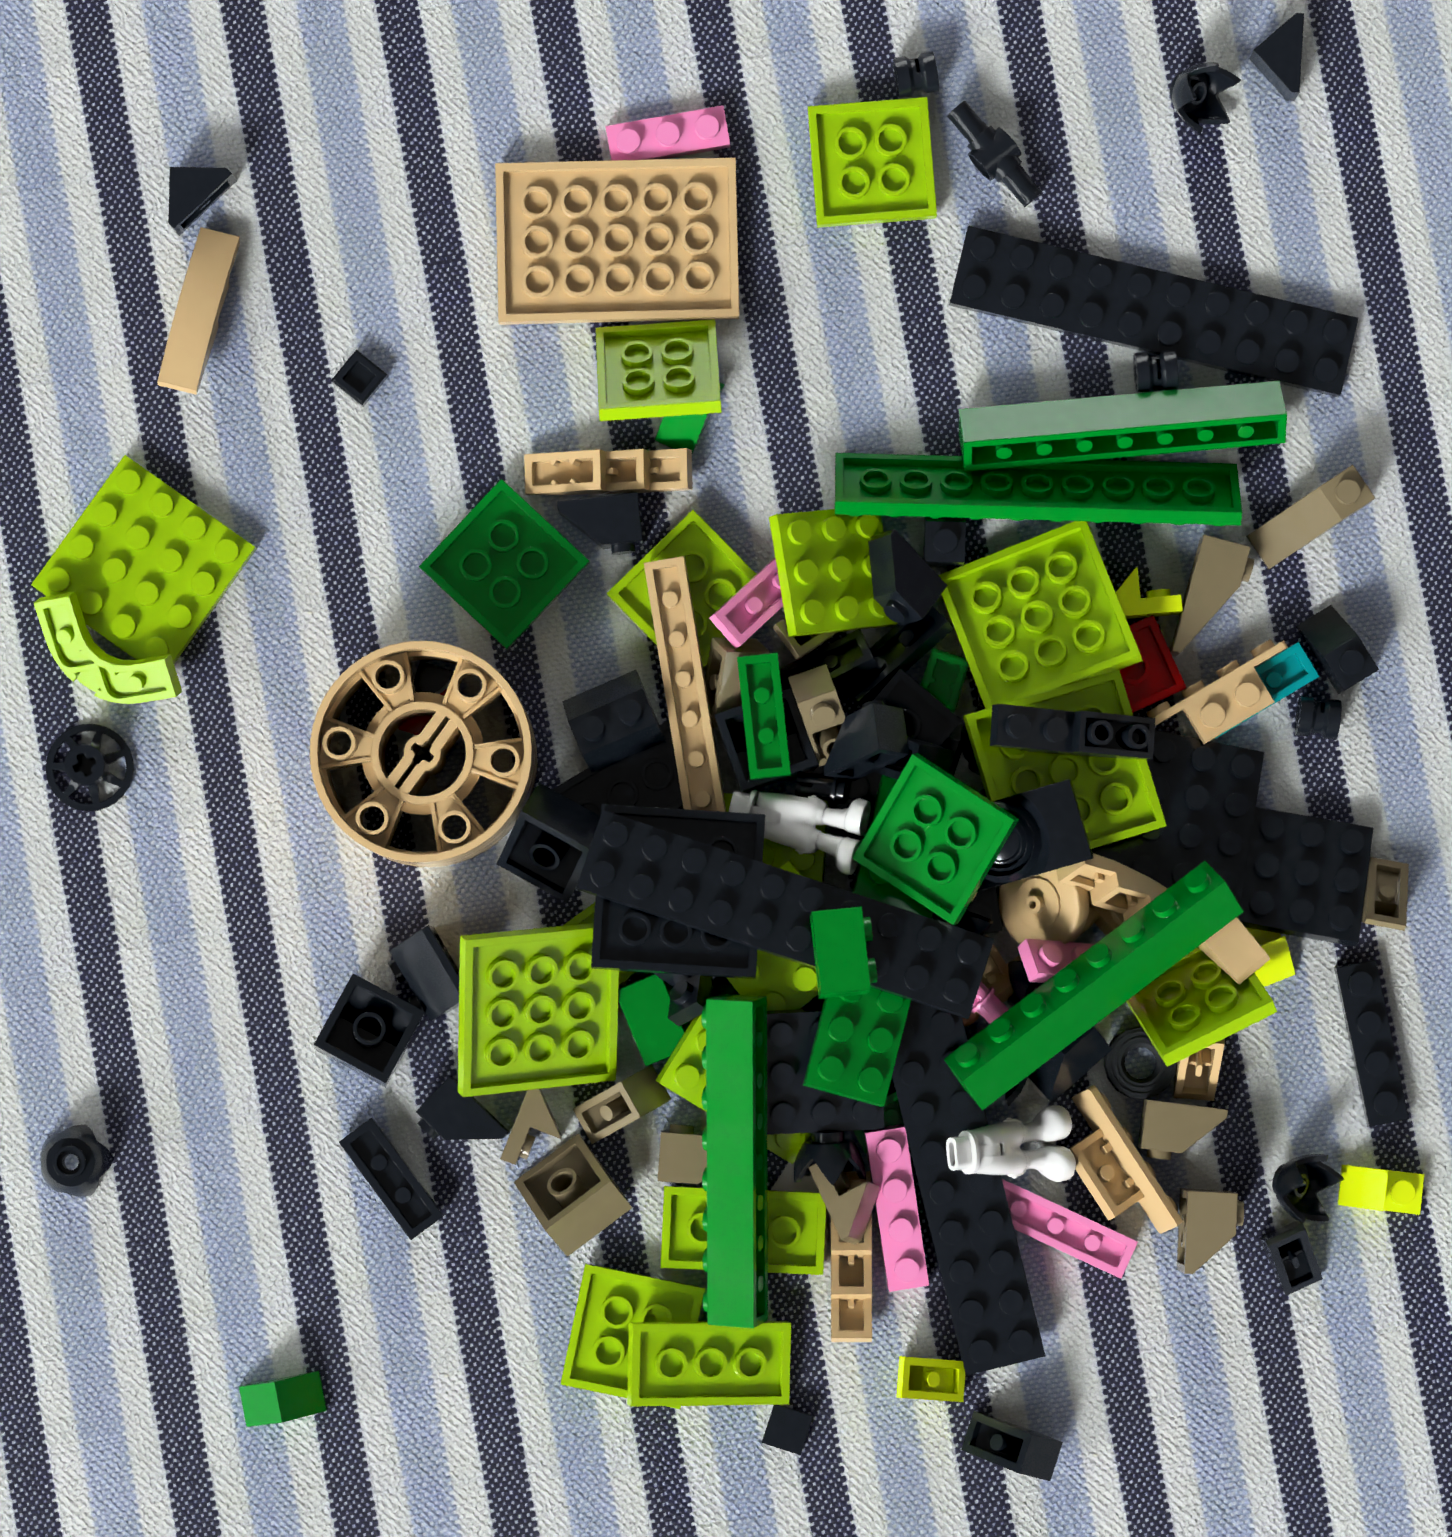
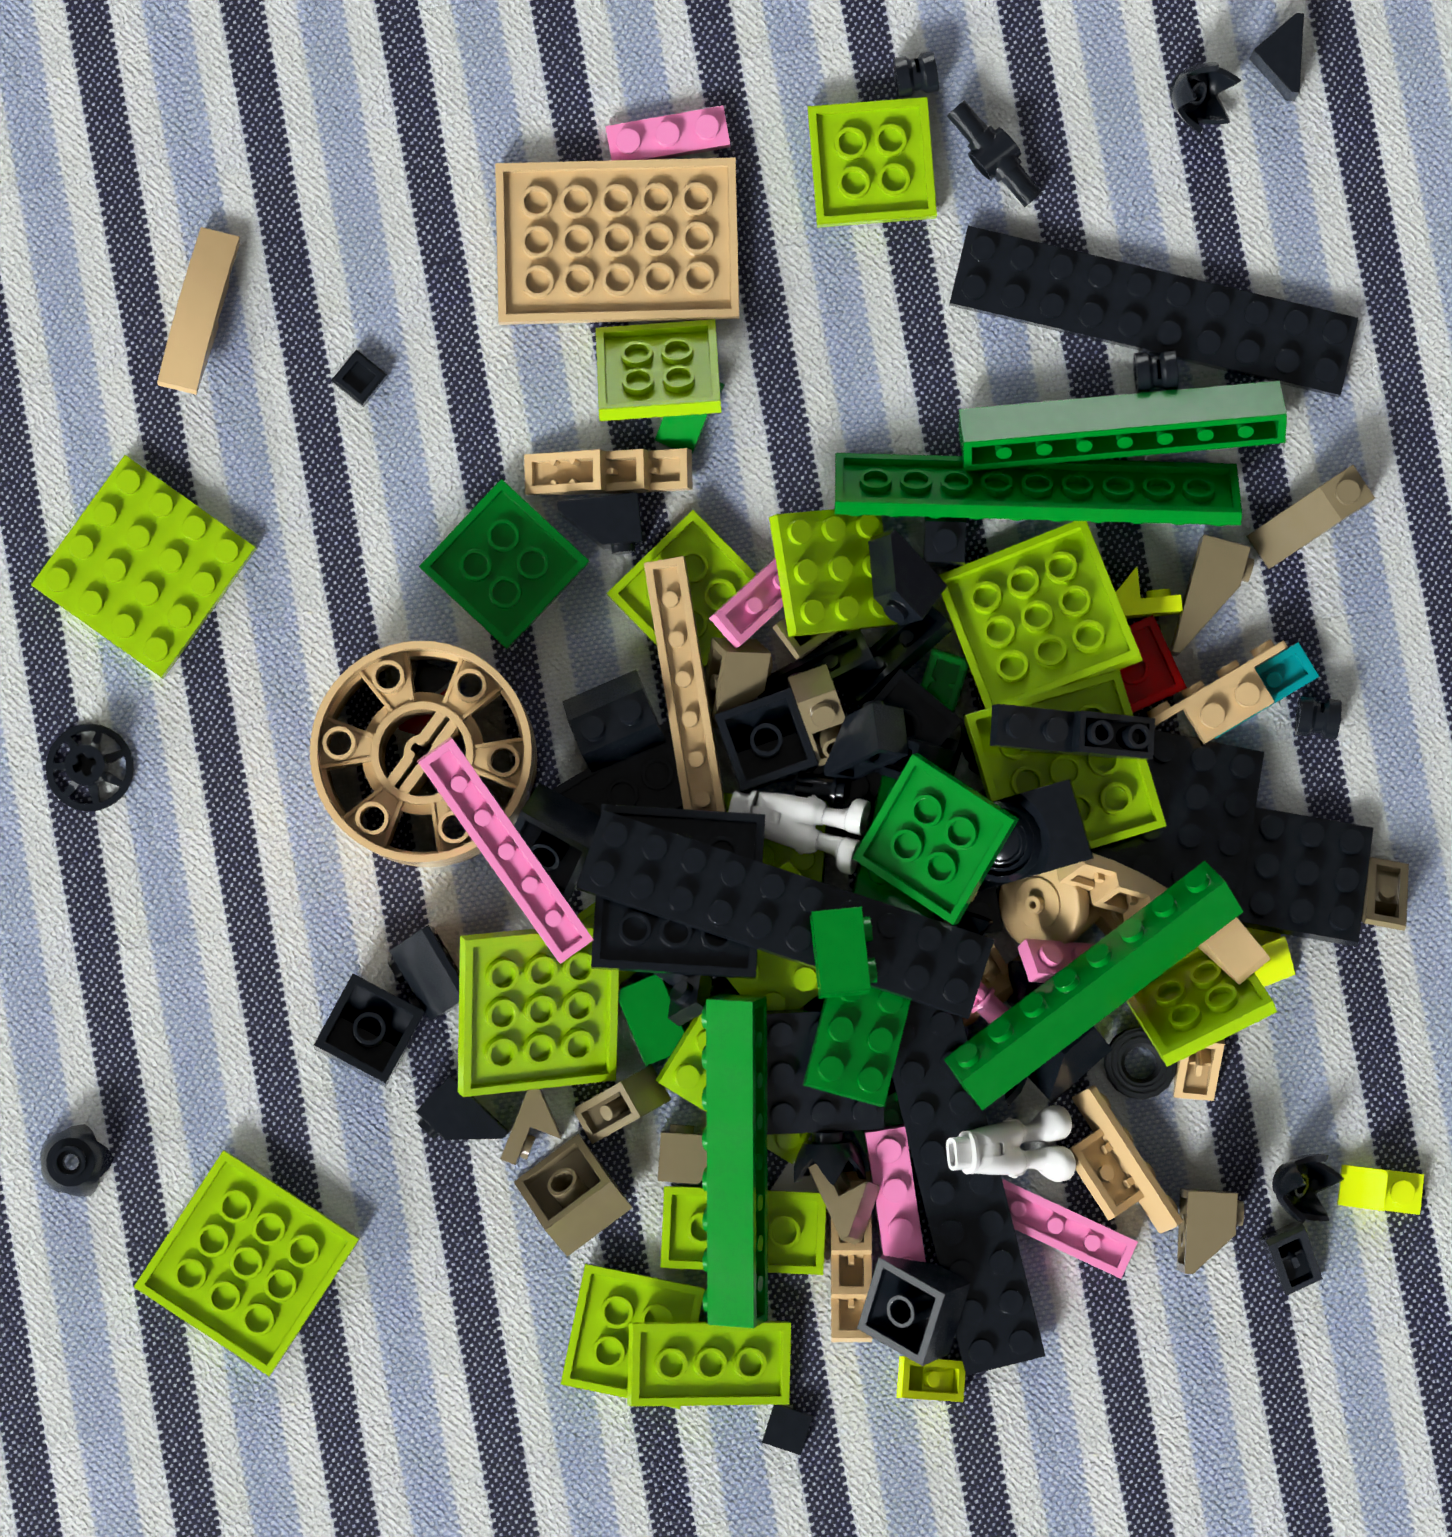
(84, 660): plate -> none
(193, 192): black slope -> none
(246, 1263): none -> lime plate
(283, 1399): green slope -> none
(391, 1178): black plate -> none
(505, 850): none -> bright pink plate
(763, 716): green plate -> none
(914, 1308): none -> black slope
(1012, 1446): black slope -> none
(1174, 1126): dark tan slope -> none
(1337, 649): black slope -> none
(1371, 1043): black plate -> none

